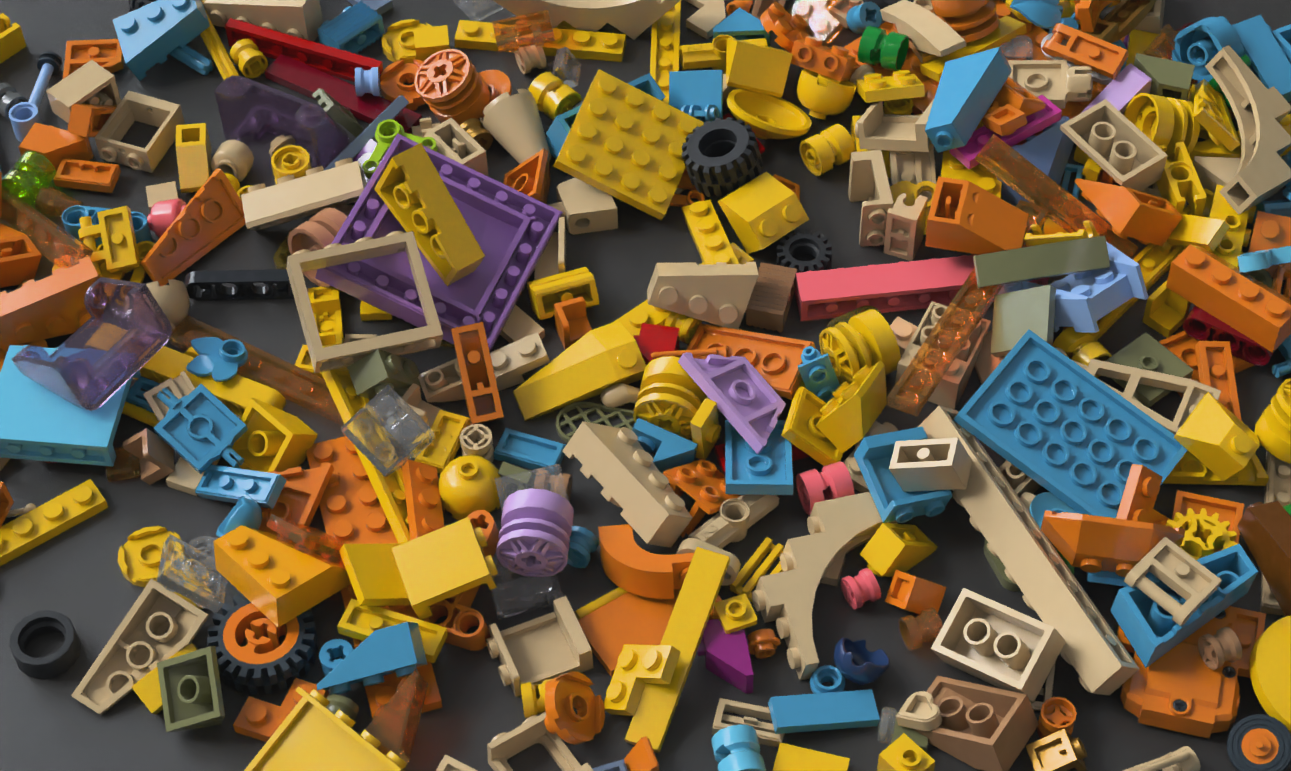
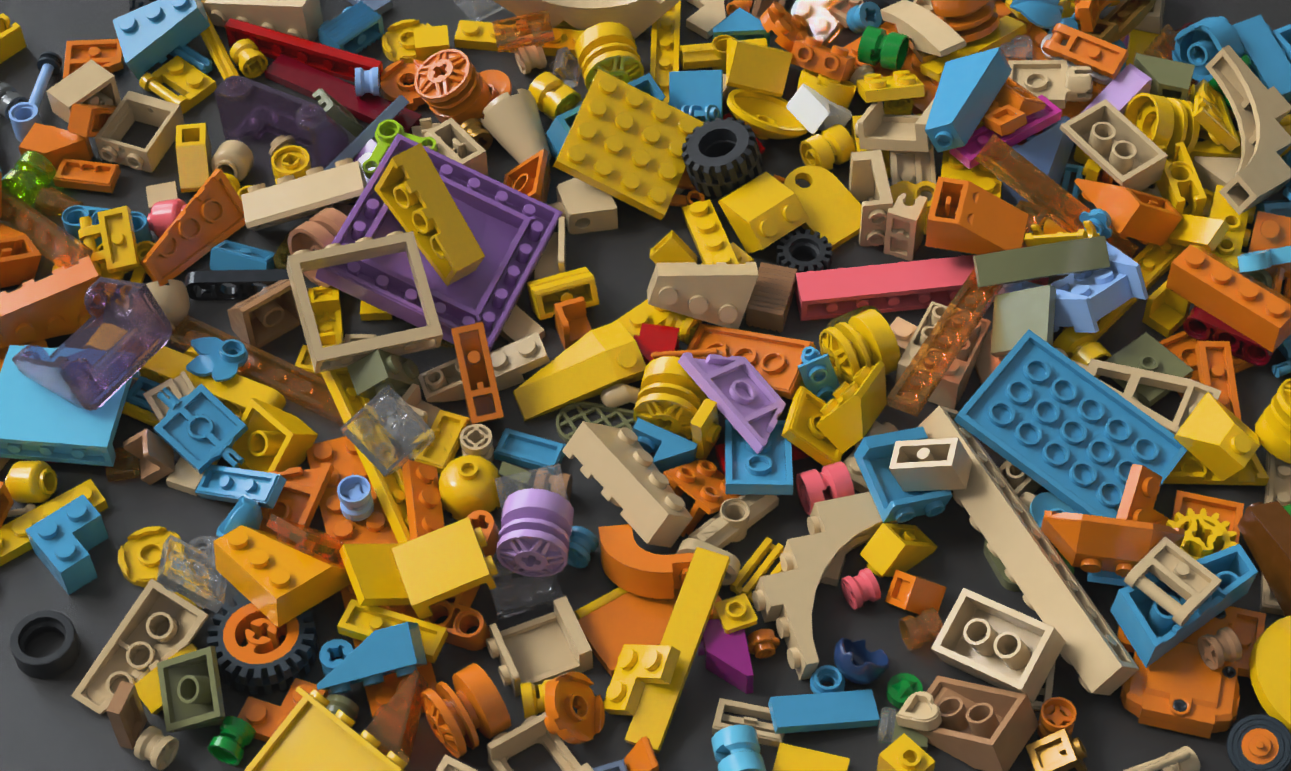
(31, 481): none -> yellow head
(65, 538): none -> dark azure brick
(126, 715): none -> medium nougat tile
(156, 747): none -> tan wheel
(181, 77): none -> yellow plate
(231, 741): none -> green wheel
(237, 256): none -> dark azure slope
(265, 314): none -> medium nougat slope
(355, 498): none -> light blue wheel
(471, 707): none -> orange wheel
(610, 49): none -> yellow wheel
(672, 250): none -> yellow panel
(816, 111): none -> white slope
(827, 204): none -> yellow tile
(901, 687): none -> green tile
(1100, 219): none -> dark azure plate

